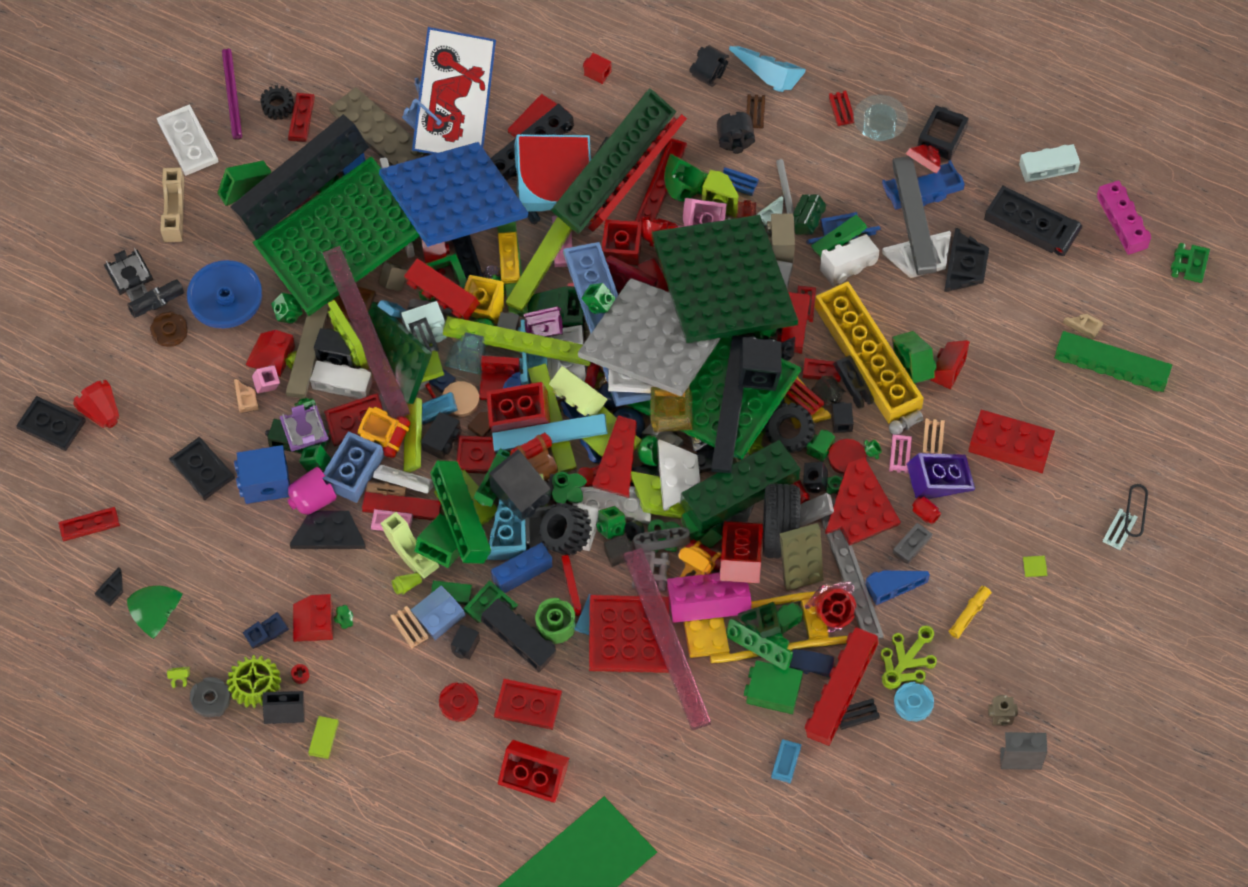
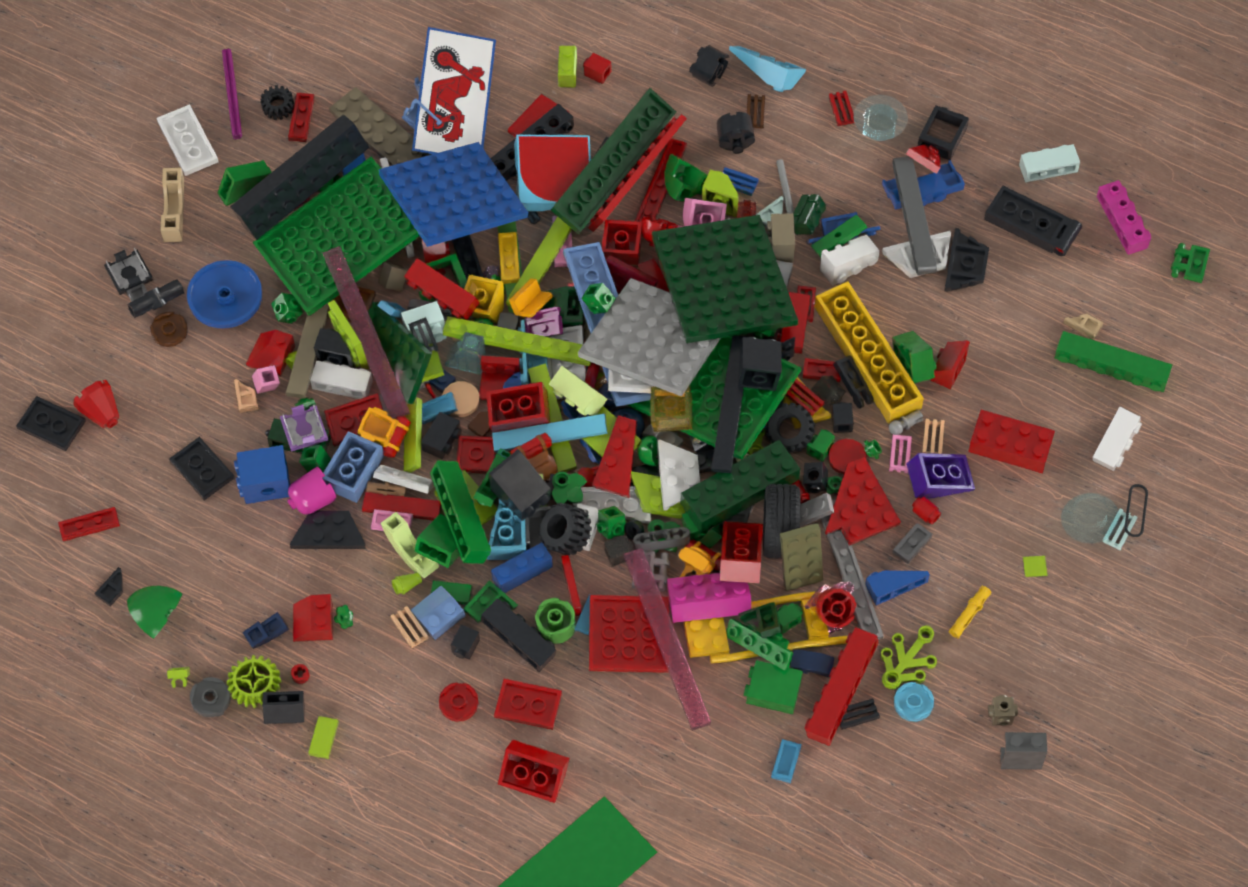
(529, 299): none -> light orange panel
(567, 66): none -> lime brick
(1090, 518): none -> clear light blue hose
(1117, 439): none -> white wedge

